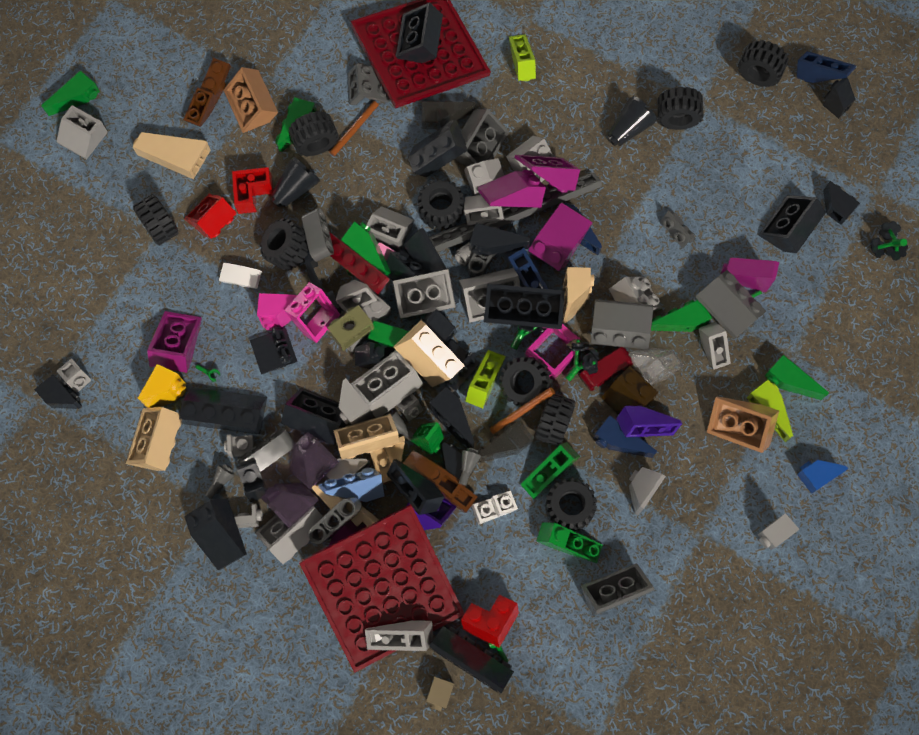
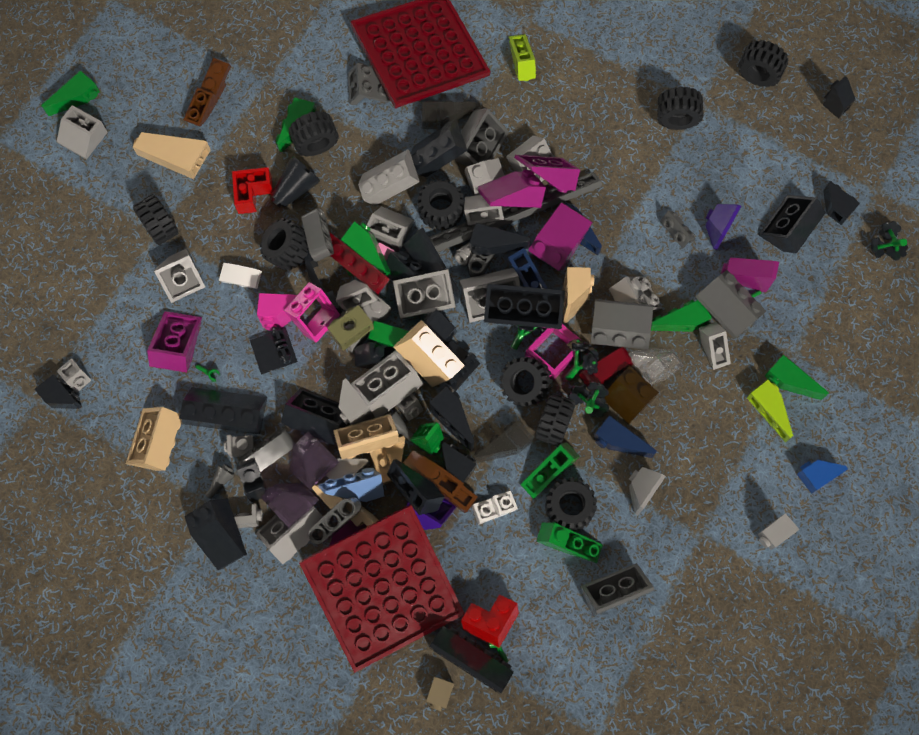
(162, 388): yellow slope -> none
(179, 276): none -> light grey slope
(211, 215): red slope -> none
(250, 99): medium nougat slope -> none
(352, 130): dark orange bar -> none
(388, 179): none -> light grey slope
(400, 636): light grey slope -> none
(419, 34): black slope -> none
(469, 460): dark grey cone -> none
(484, 379): lime slope -> none
(522, 410): dark orange bar -> none
(594, 406): none -> black plant
(631, 121): black cone -> none
(644, 422): dark purple slope -> none
(720, 221): none -> dark purple slope
(743, 423): medium nougat slope -> none
(819, 68): dark blue slope -> none

